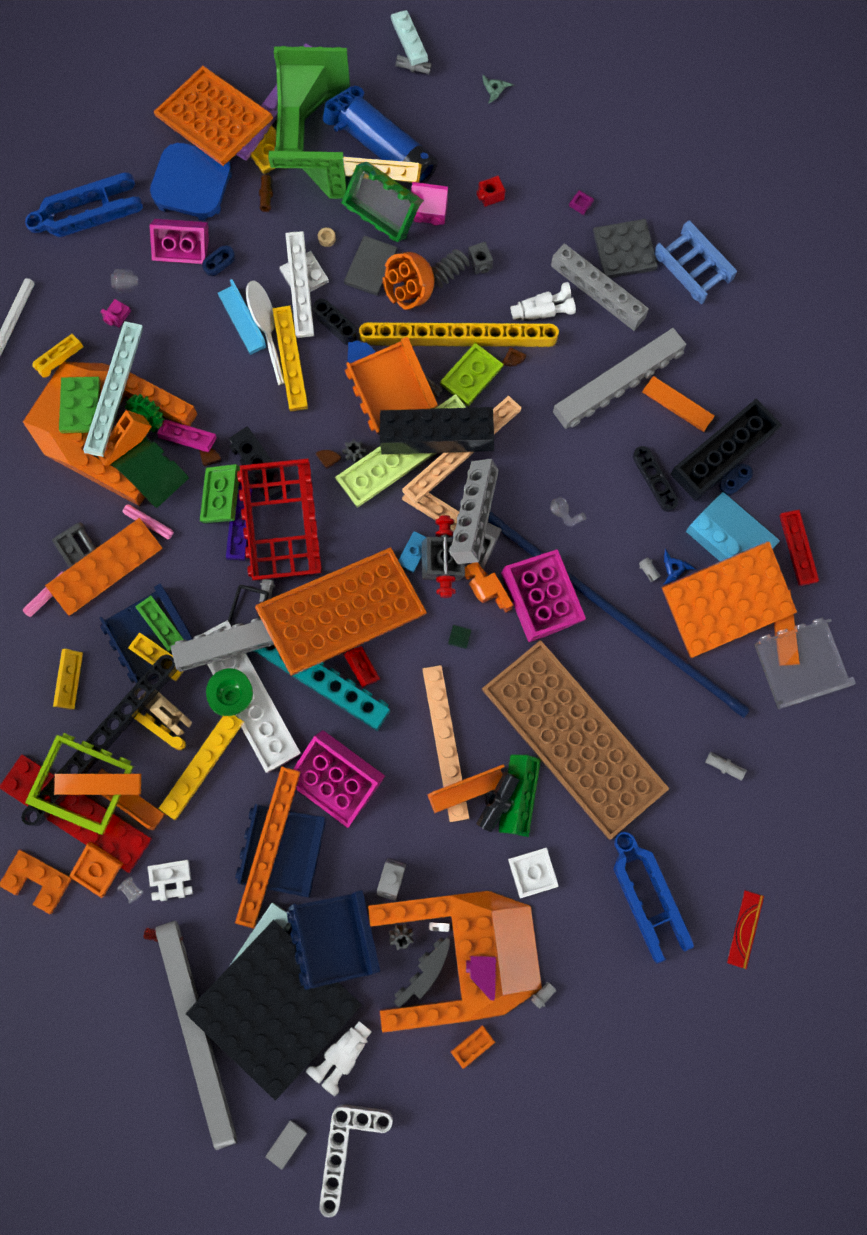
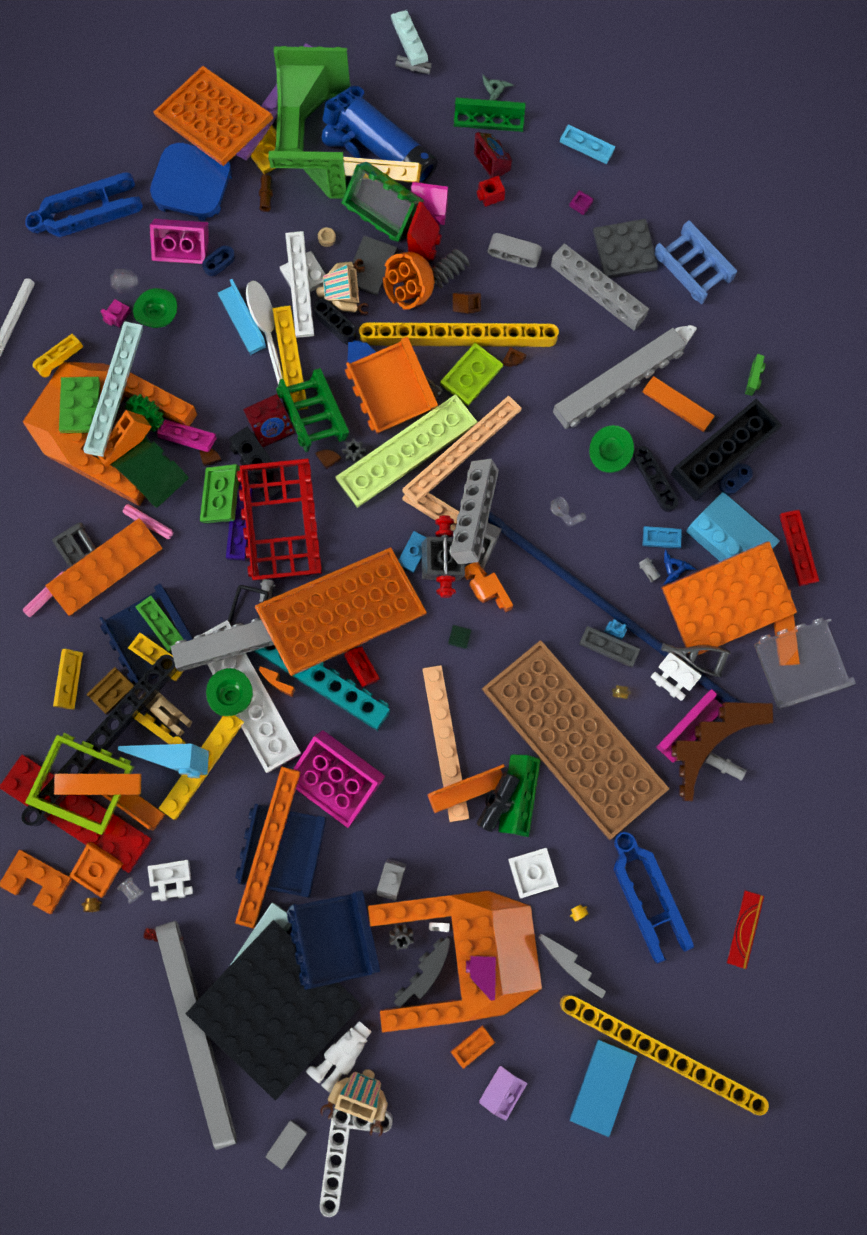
(91, 905): none -> pearl gold plate
(110, 690): none -> pearl gold plate
(155, 308): none -> green hat
(184, 758): none -> medium azure slope
(269, 420): none -> dark red slope
(273, 678): none -> orange slope
(324, 397): none -> green fence
(339, 139): none -> blue piece
(342, 287): none -> tan torso
(359, 1097): none -> tan torso
(423, 234): none -> red slope
(436, 430): black brick -> none
(466, 302): none -> reddish brown panel
(480, 251): dark grey brick -> none
(489, 110): none -> green fence
(491, 154): none -> dark red slope
(502, 1093): none -> lavender panel
(514, 250): none -> light grey beam
(542, 595): dark pink slope -> none
(543, 305): white piece -> none
(543, 995): light grey pin -> none
(566, 960): none -> light grey slope
(579, 912): none -> yellow plate
(587, 144): none -> medium azure plate
(603, 1088): none -> dark azure tile
(609, 646): none -> dark grey plate
(611, 448): none -> green hat
(616, 629): none -> dark azure plate
(621, 692): none -> clear yellow plate
(662, 537): none -> dark azure plate
(679, 671): none -> white plate
(686, 332): none -> white tile
(689, 1071): none -> yellow beam
(693, 654): none -> dark grey piece
(705, 711): none -> dark pink panel
(709, 734): none -> reddish brown arch
(757, 369): none -> bright green plate

